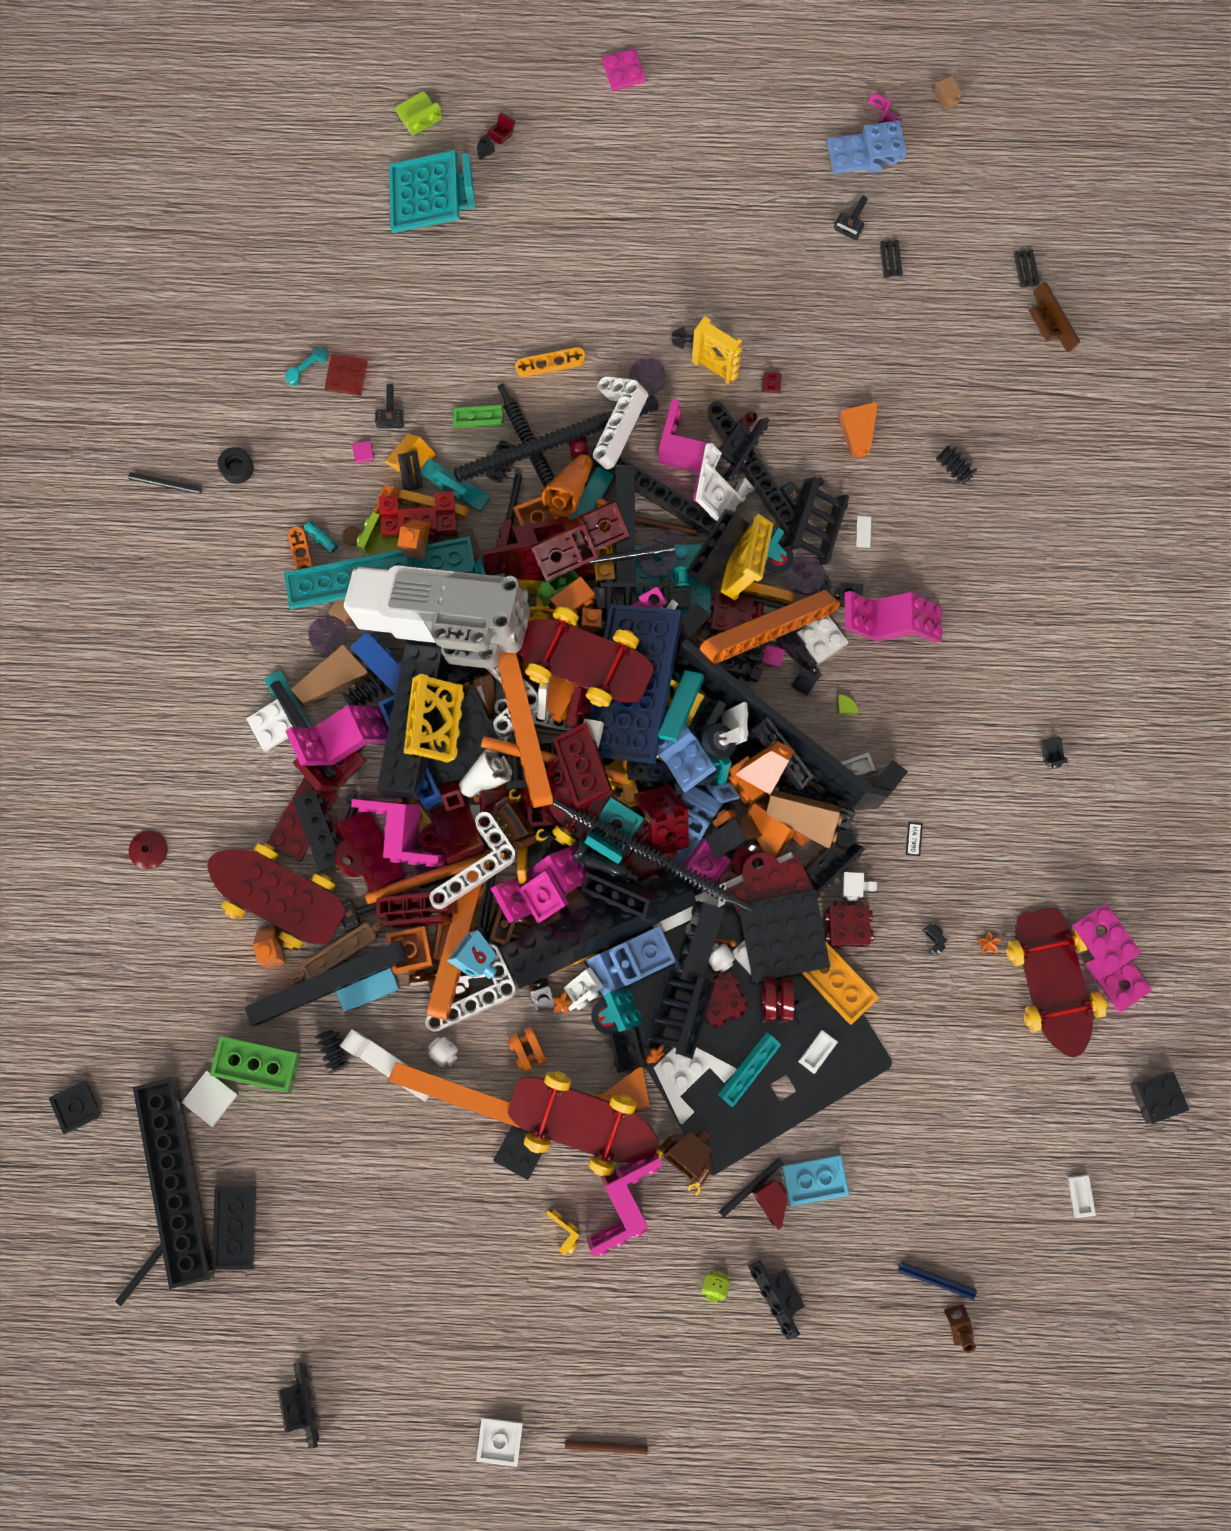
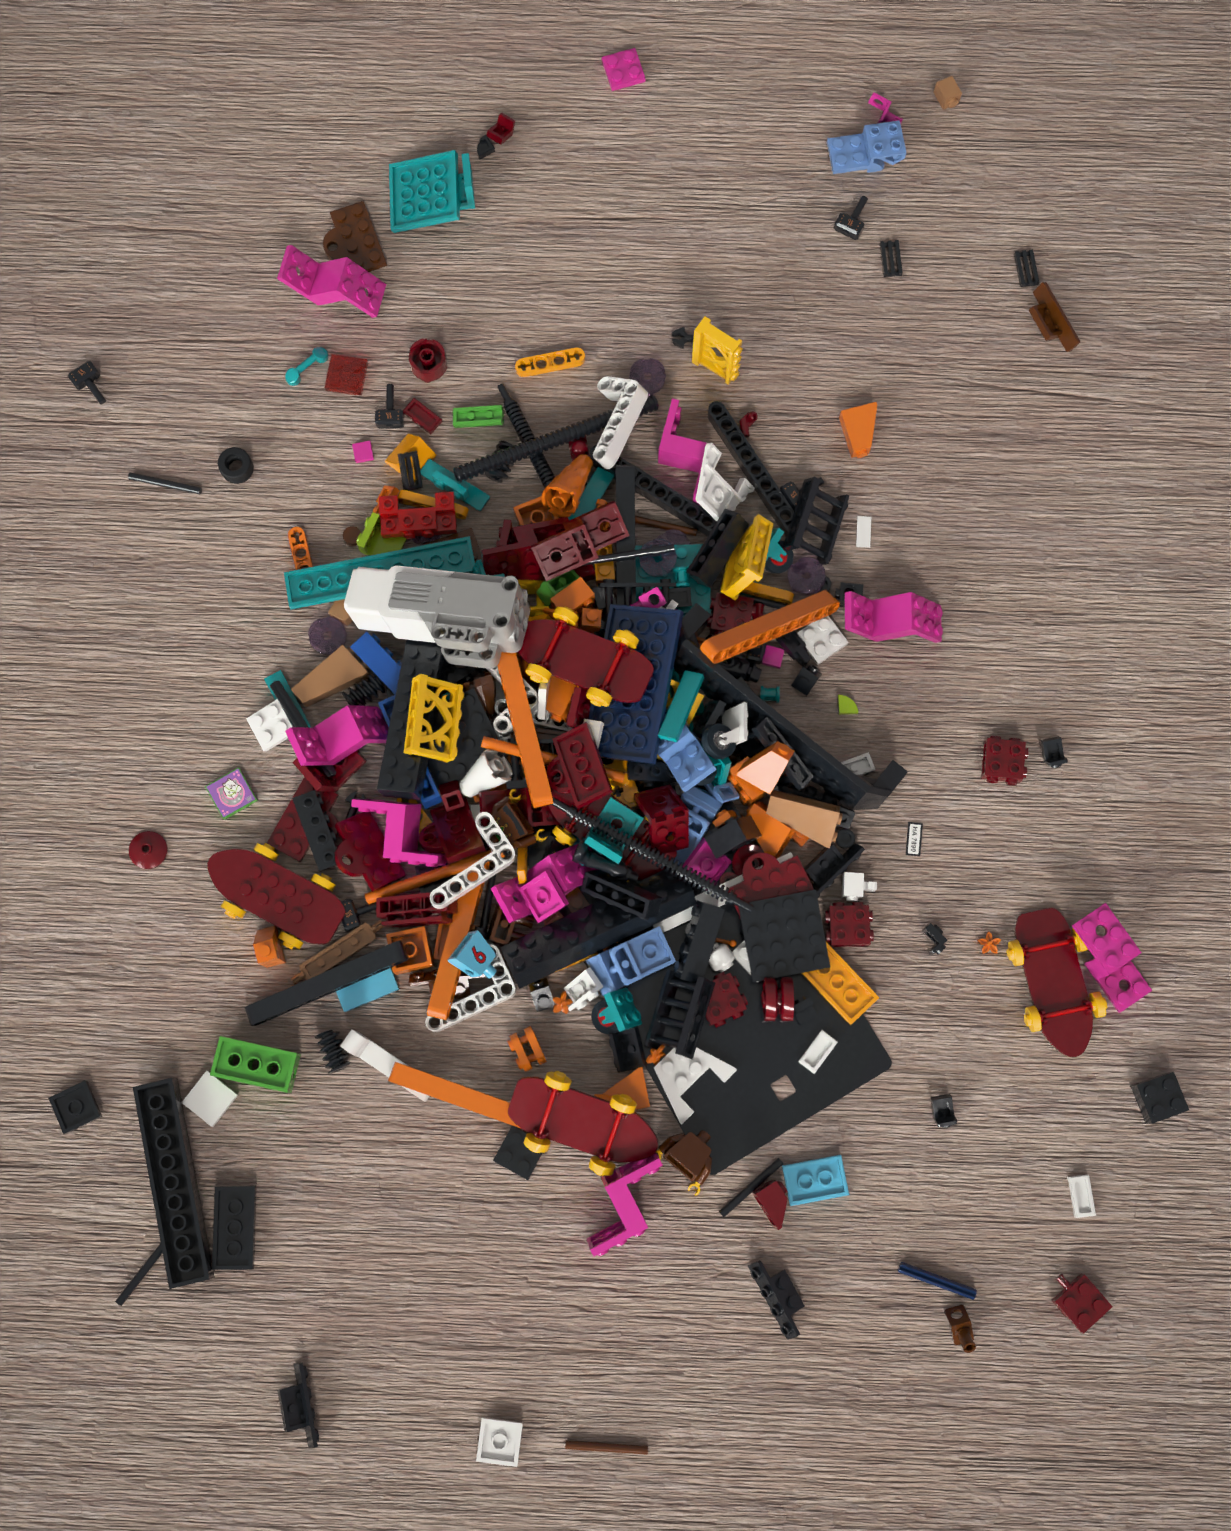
(84, 376): none -> black piece
(231, 793): none -> tile
(321, 536): teal pin -> none
(331, 281): none -> dark pink bracket
(354, 238): none -> reddish brown plate
(414, 538): orange slope -> none
(418, 113): lime bracket -> none
(422, 416): none -> dark red tile
(427, 360): none -> dark red brick
(443, 1052): white head -> none
(514, 496): black bar -> none
(570, 1244): yellow bracket -> none
(715, 1286): lime head -> none
(739, 444): black bracket -> none
(749, 1069): teal plate -> none
(770, 694): none -> teal bush
(771, 382): dark red tile -> none
(943, 1111): none -> black bracket
(956, 465): black piece -> none
(1004, 760): none -> dark red brick
(1081, 1302): none -> dark red plate

